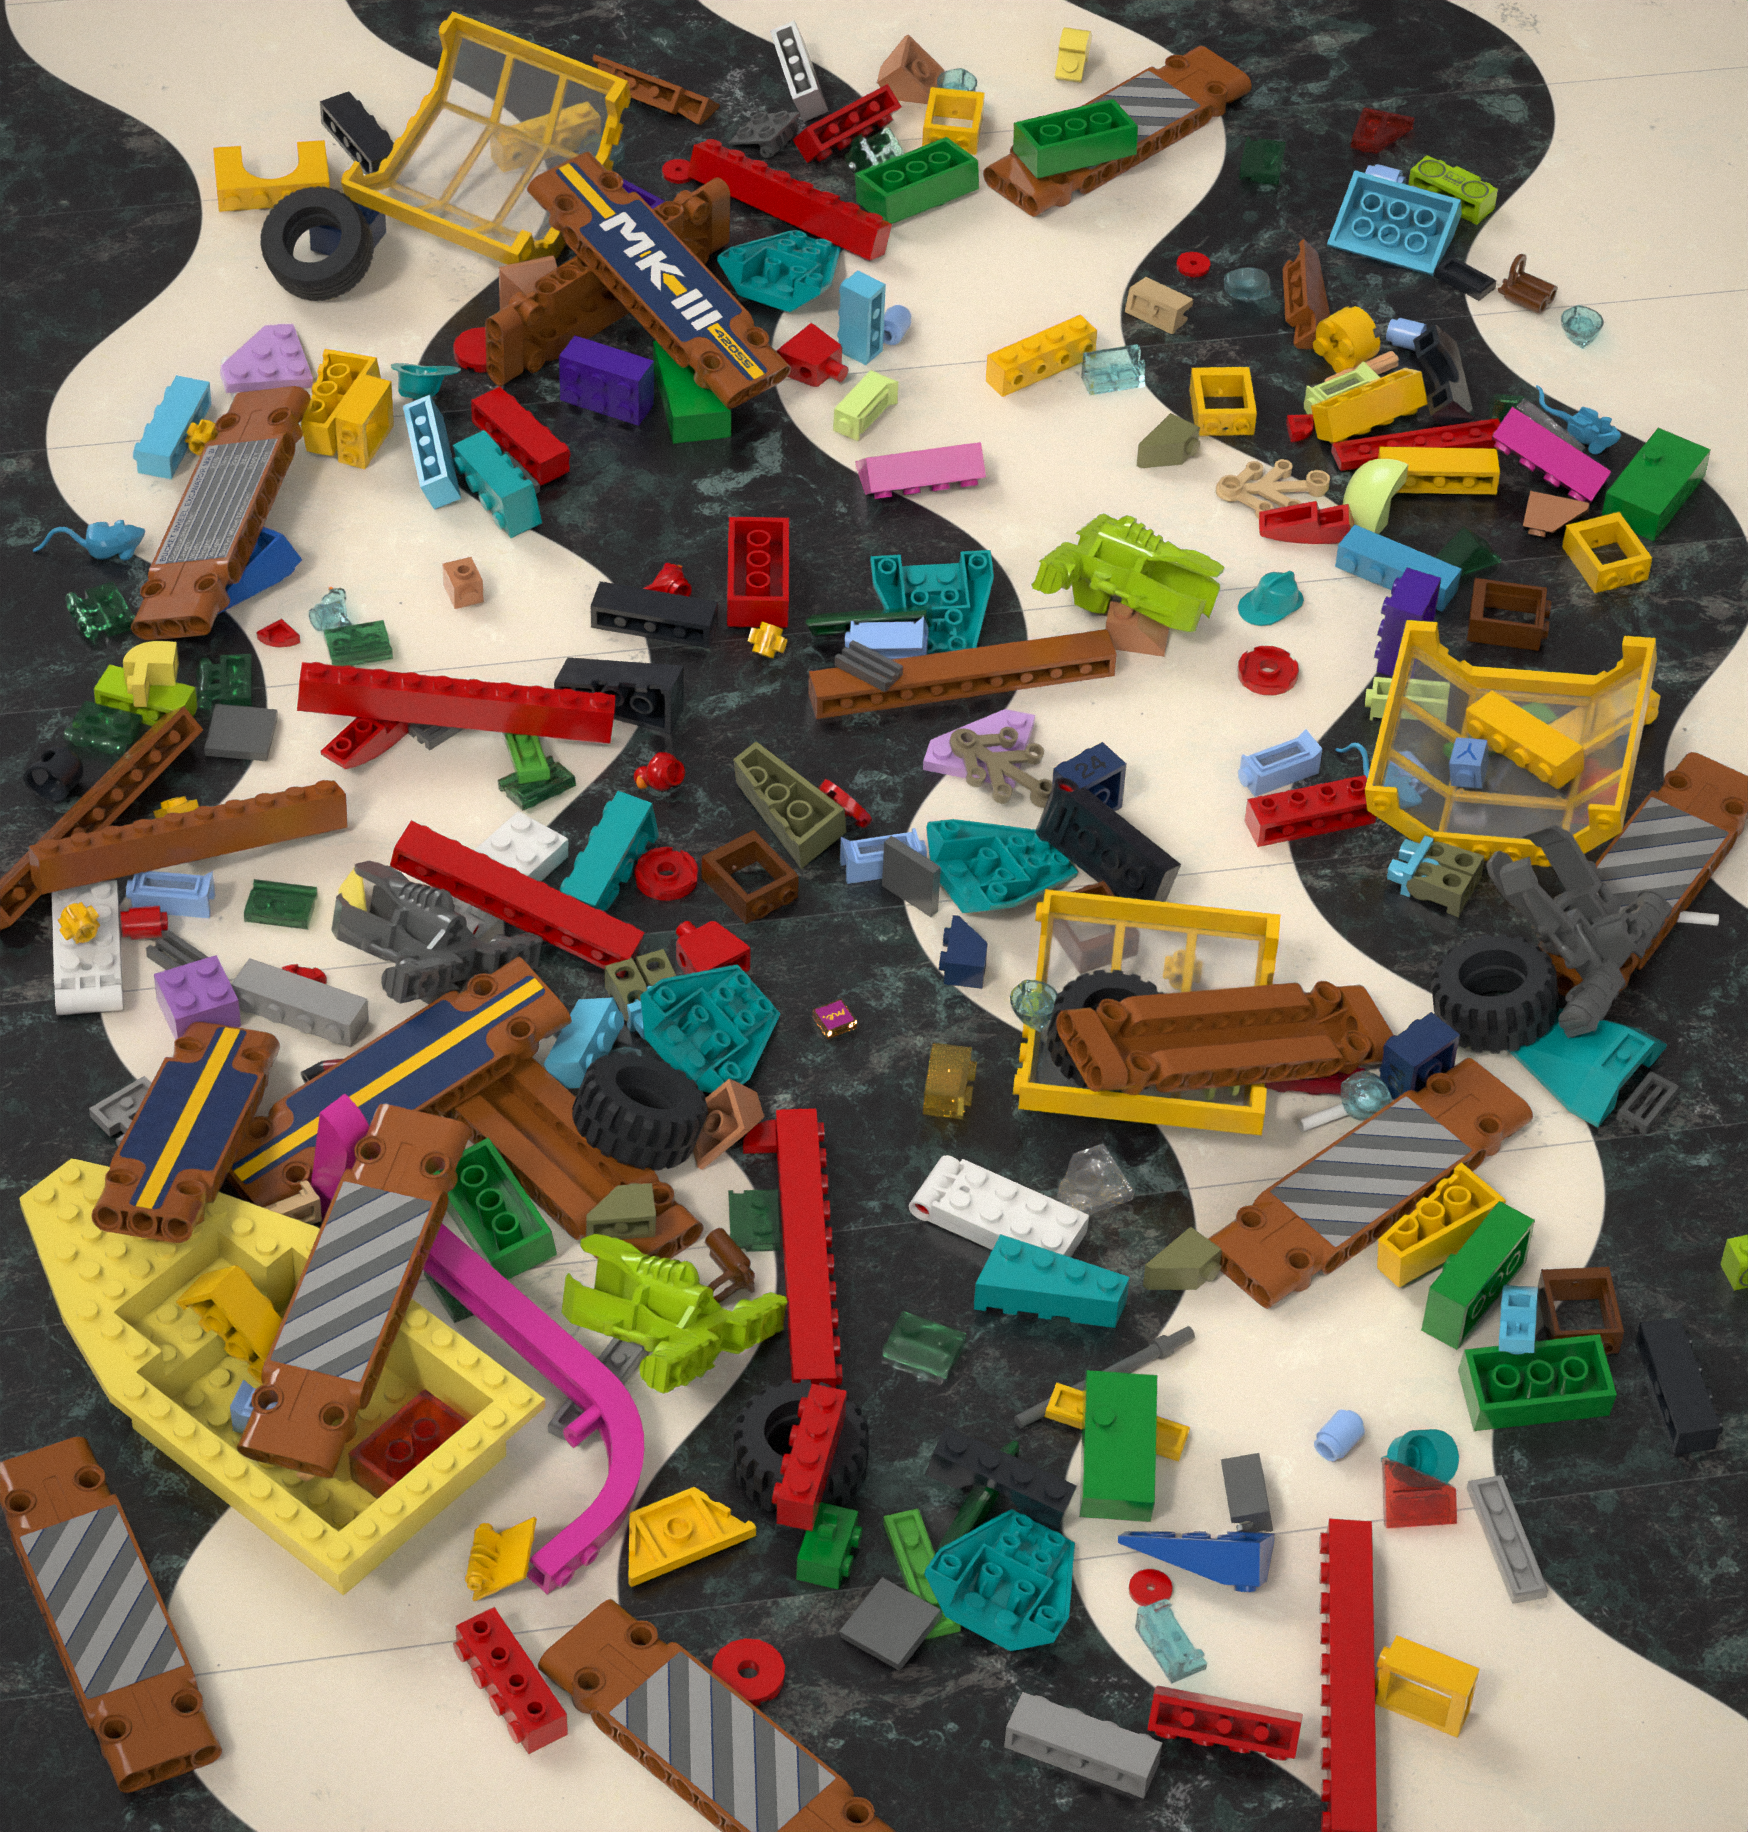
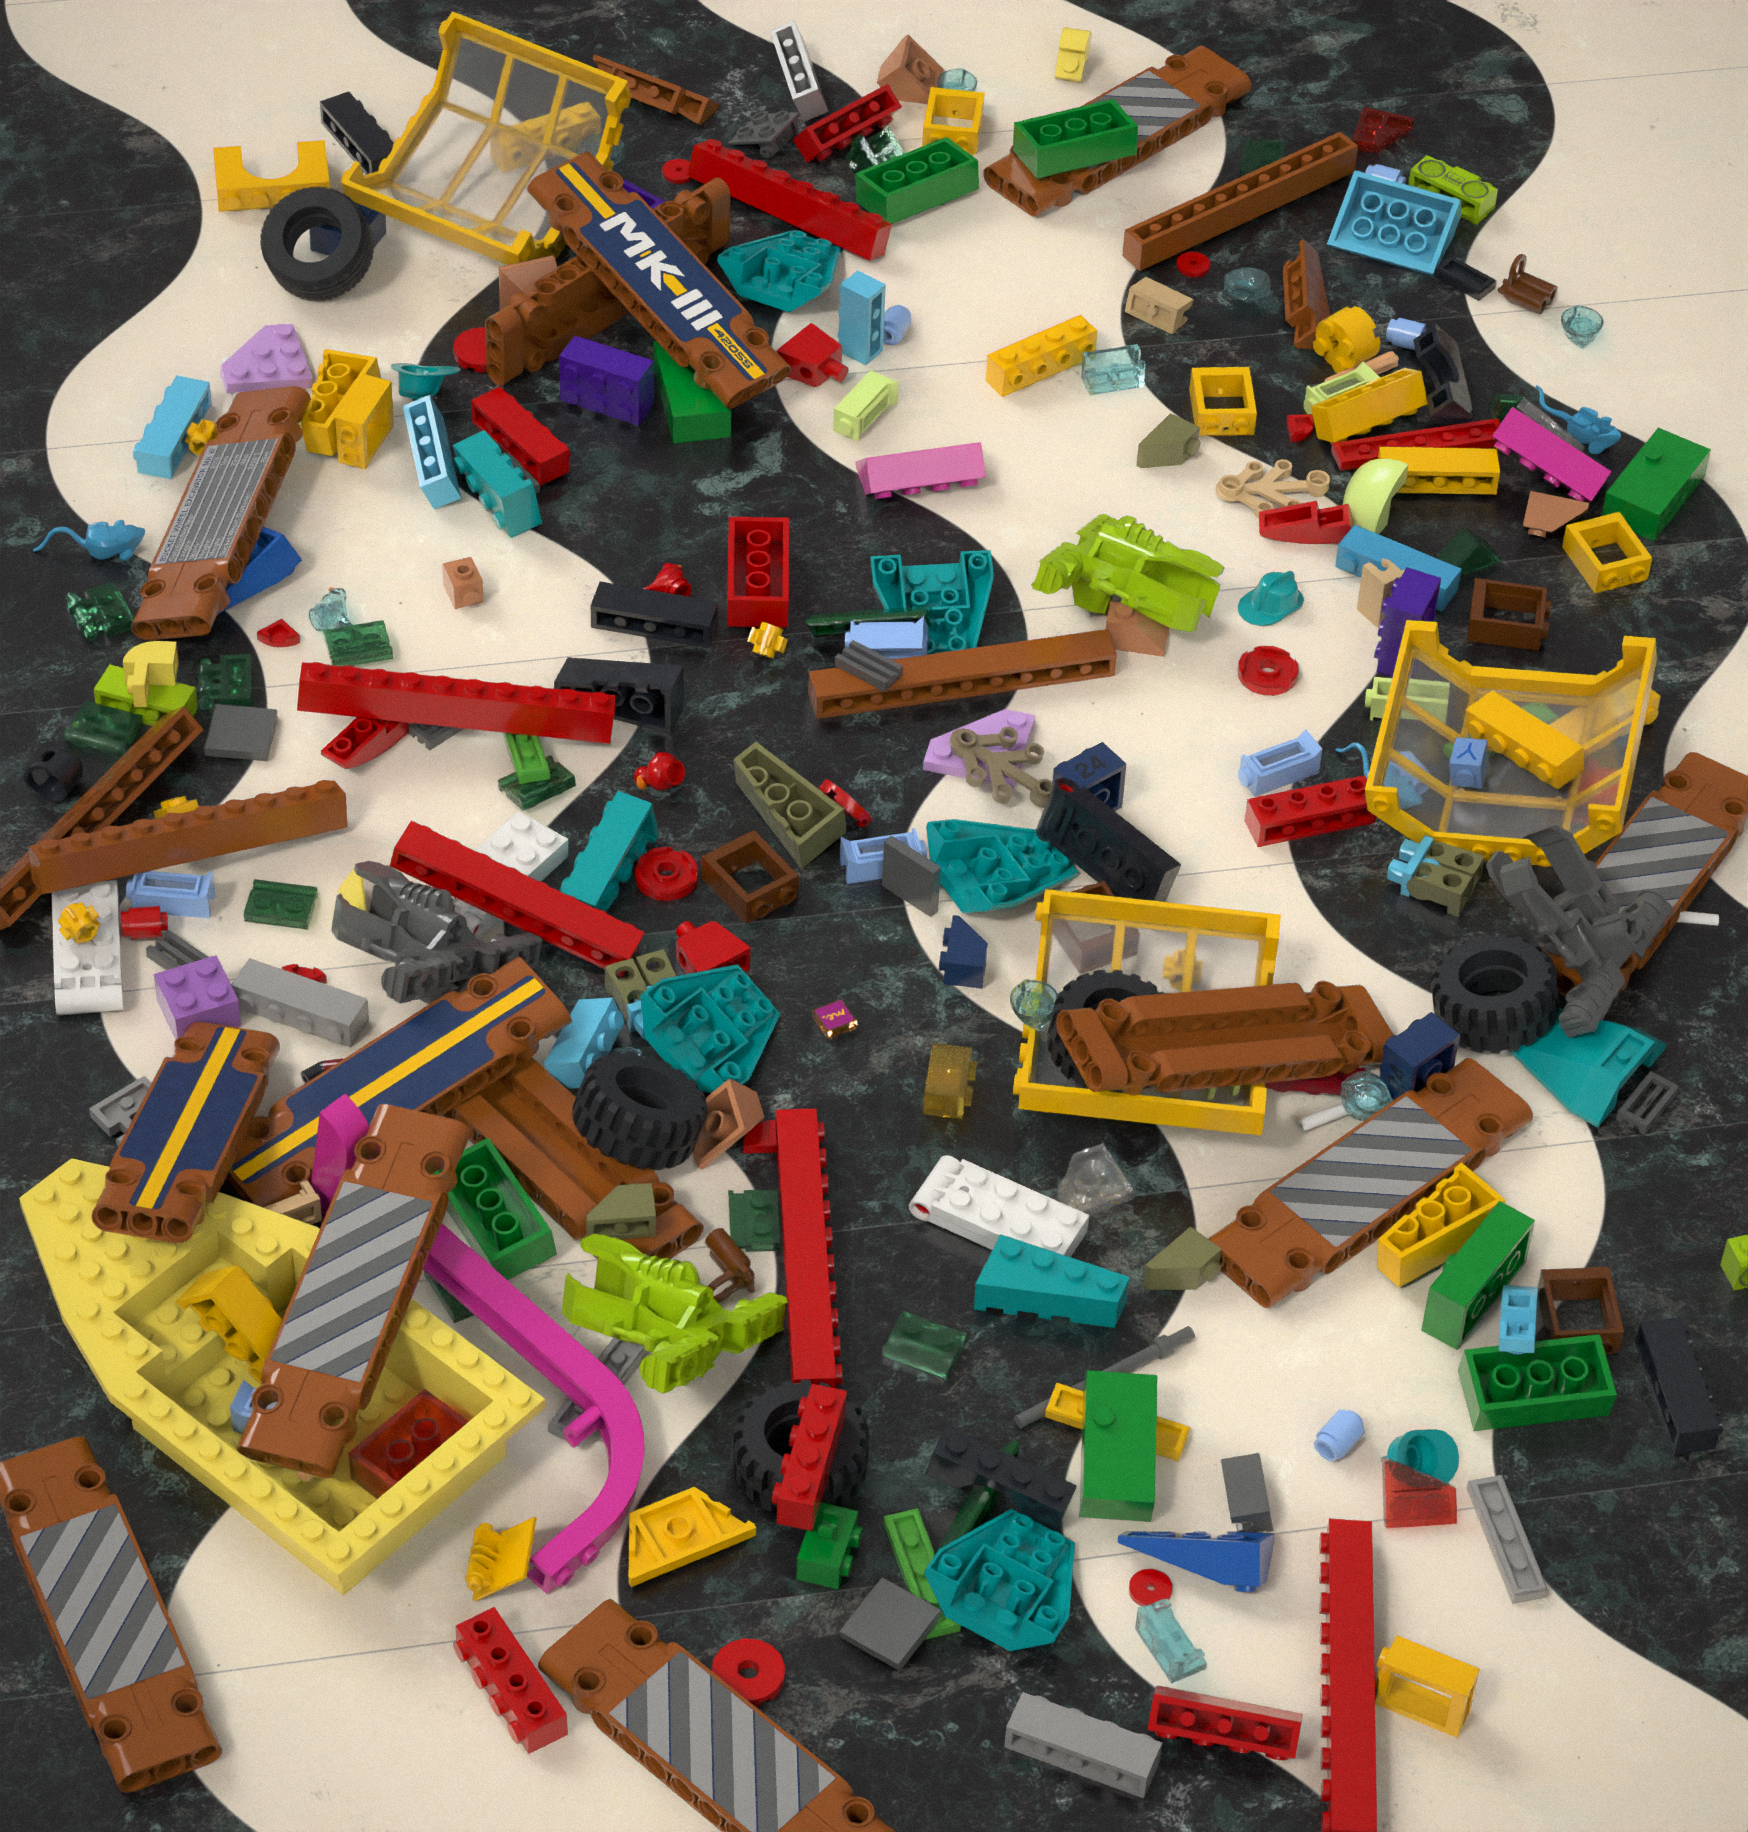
(1239, 201): none -> dark orange brick
(1374, 588): none -> tan hinge

